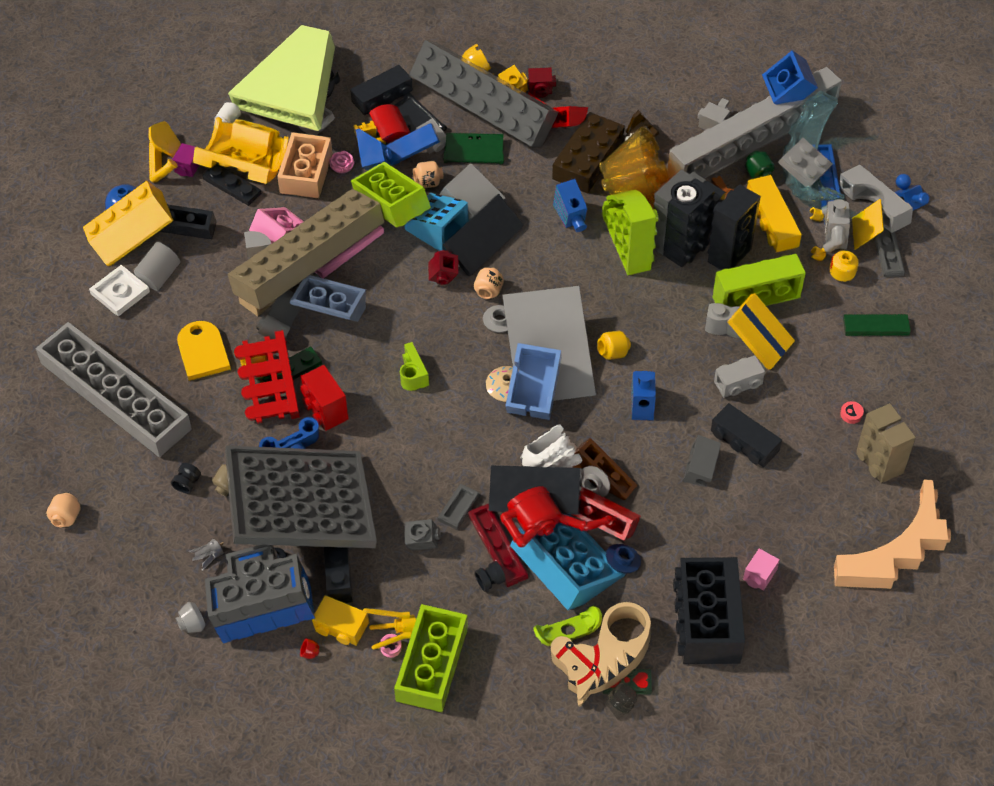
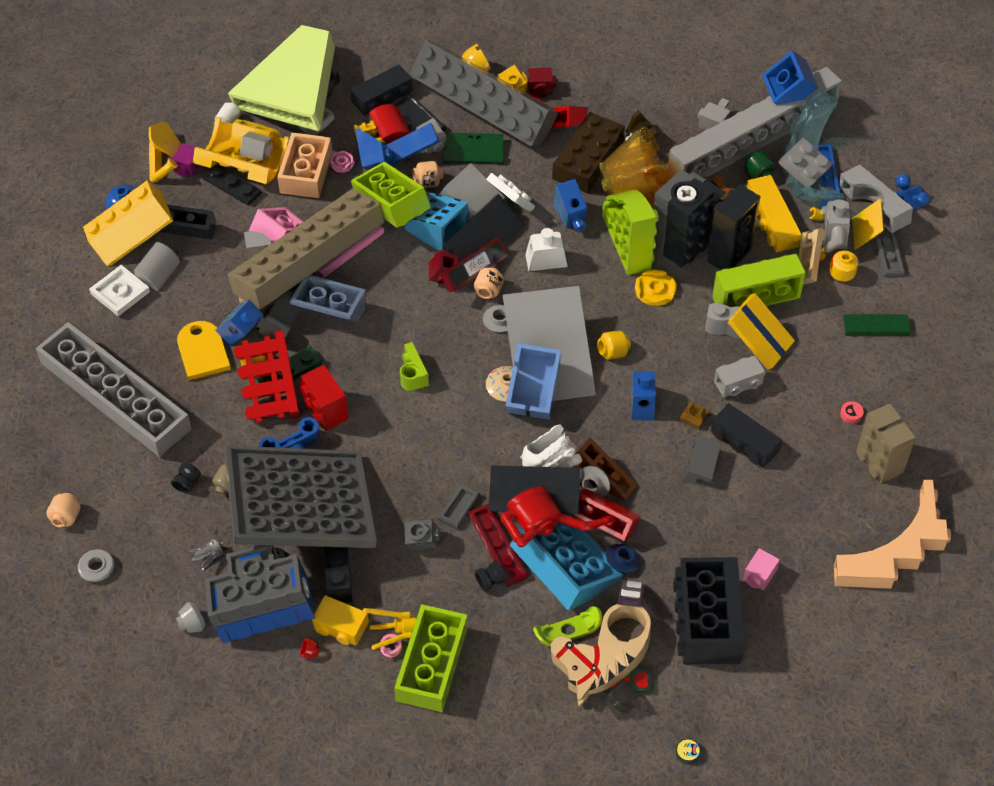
(96, 556): none -> light grey piece
(242, 318): none -> blue torso
(256, 146): none -> light grey brick
(471, 265): none -> tile
(511, 191): none -> white plate
(545, 251): none -> white torso
(630, 593): none -> slope
(651, 292): none -> yellow tile
(688, 751): none -> tile
(694, 415): none -> pearl gold tile
(810, 253): none -> tan plate

